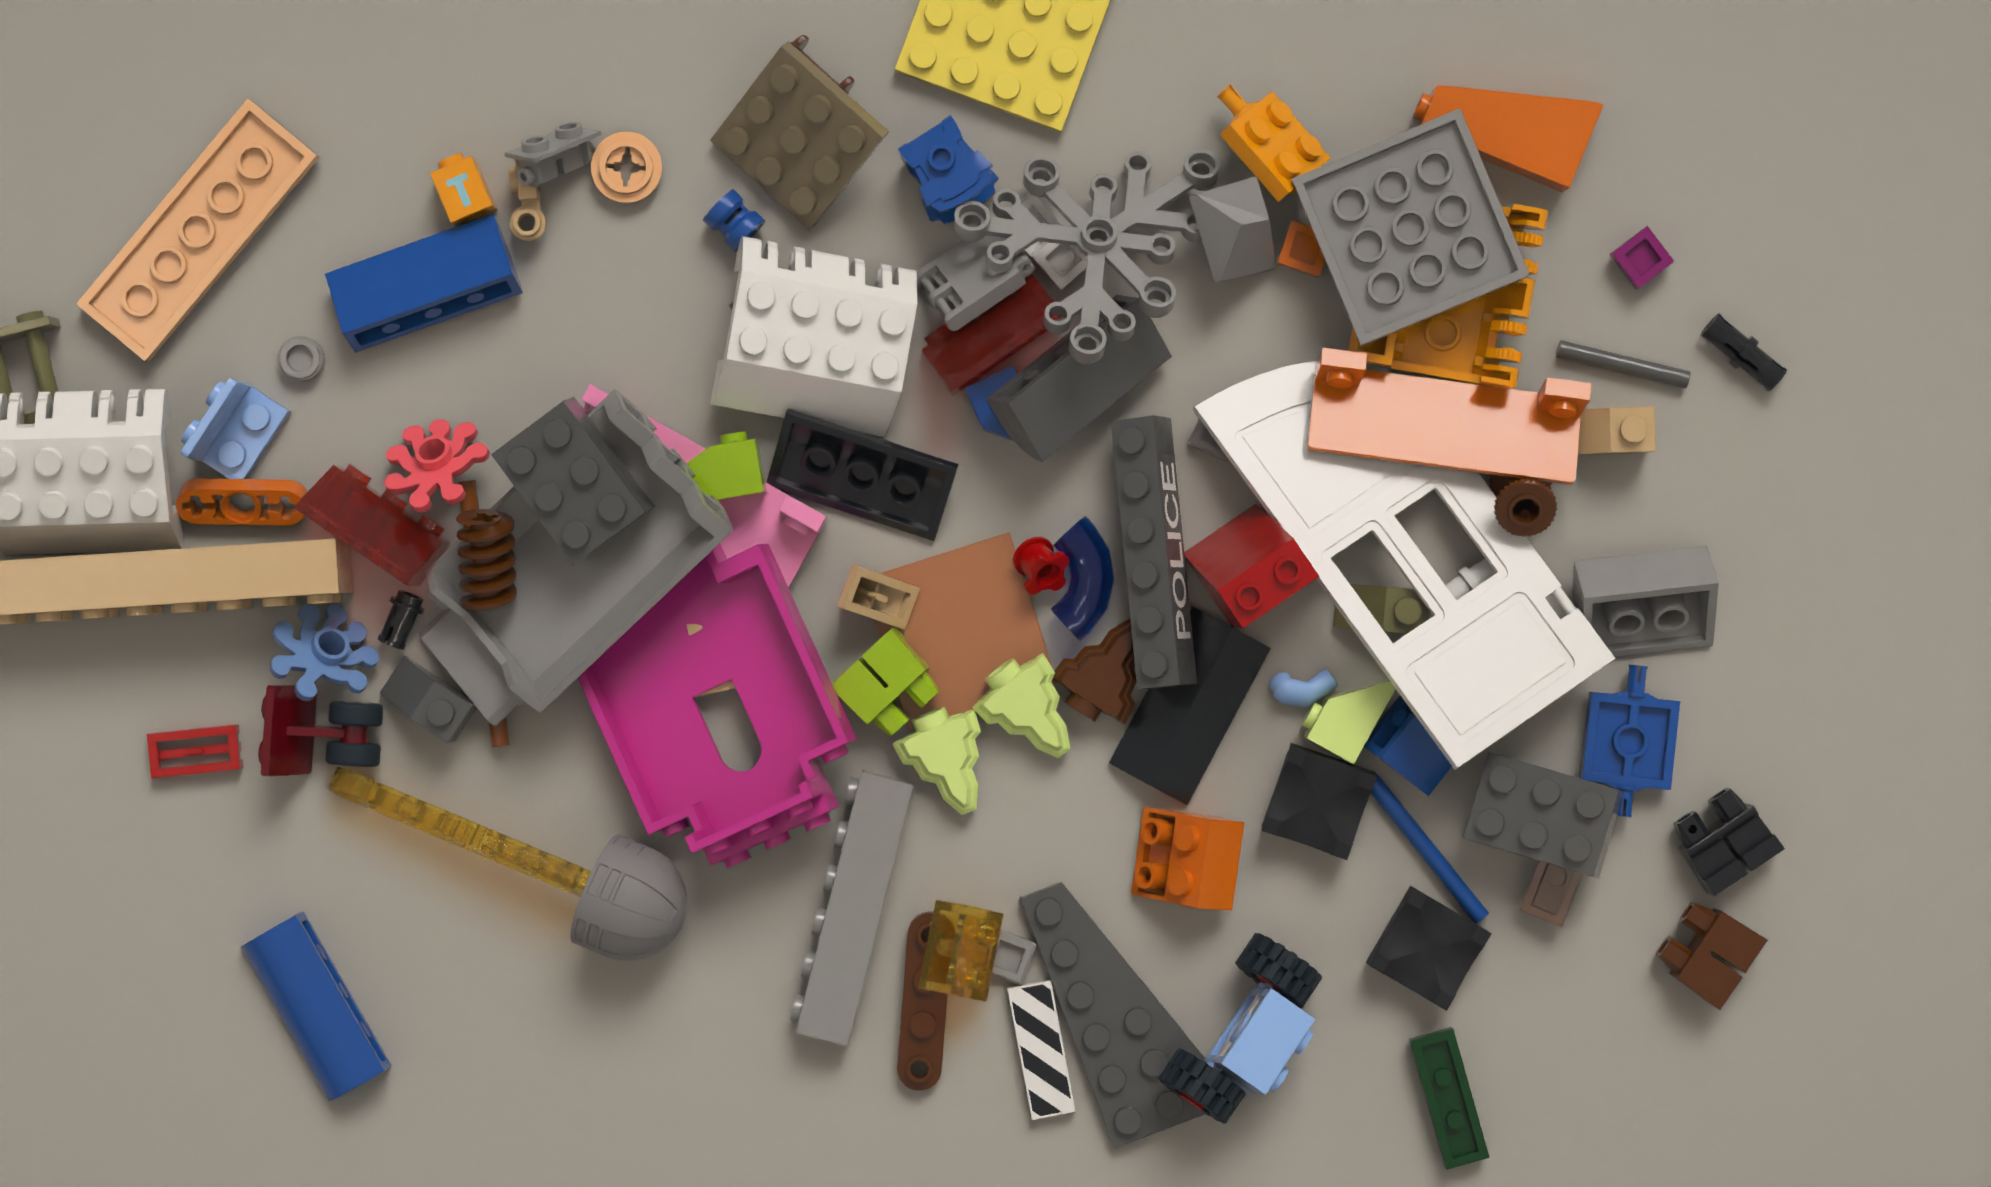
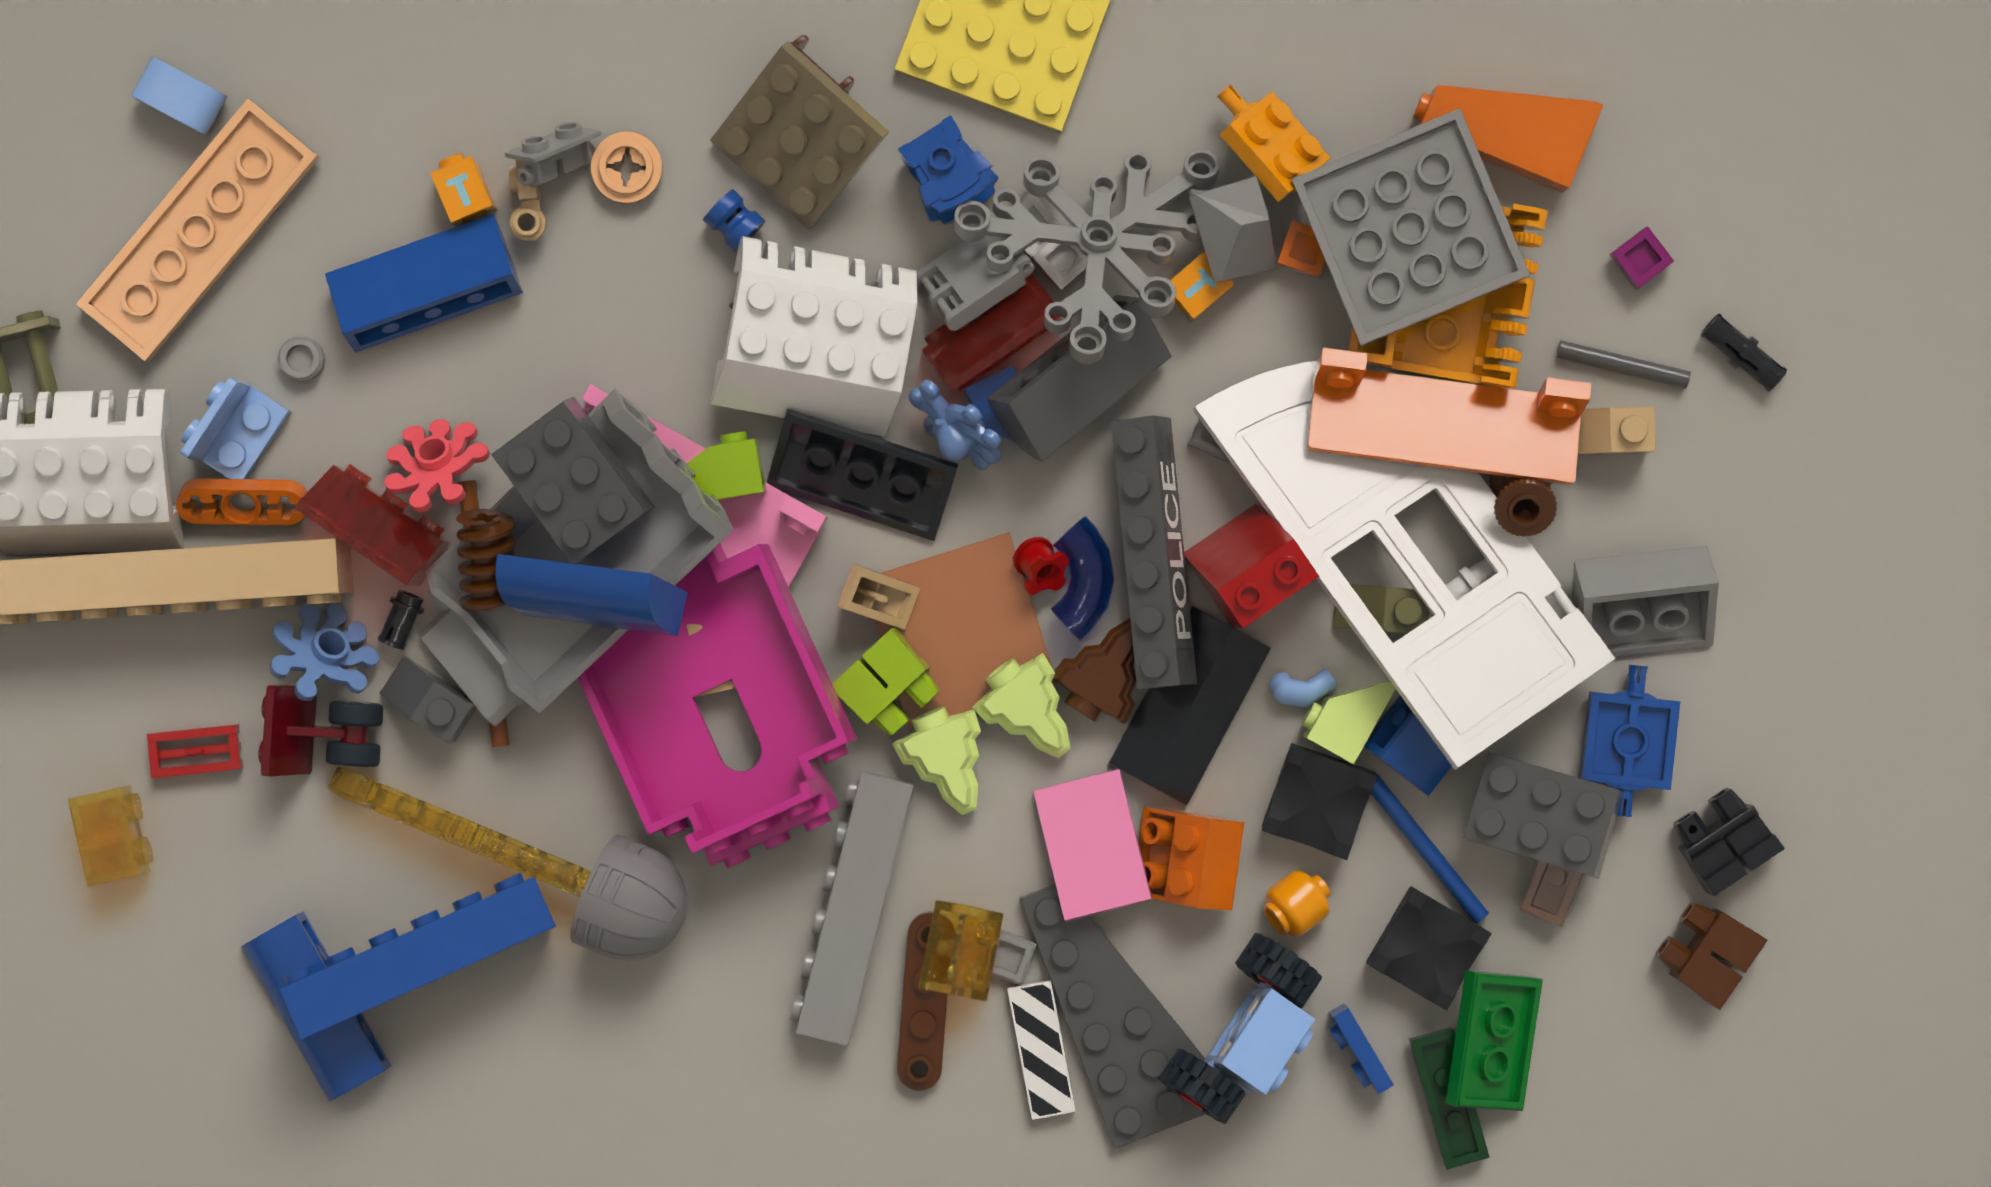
(110, 835): none -> clear yellow brick
(179, 95): none -> light blue beam
(417, 957): none -> blue brick
(590, 594): none -> blue brick
(957, 427): none -> medium blue animal
(1092, 845): none -> bright pink tile
(1197, 288): none -> light orange brick
(1297, 903): none -> light orange head
(1368, 1066): none -> blue plate
(1494, 1041): none -> green tile

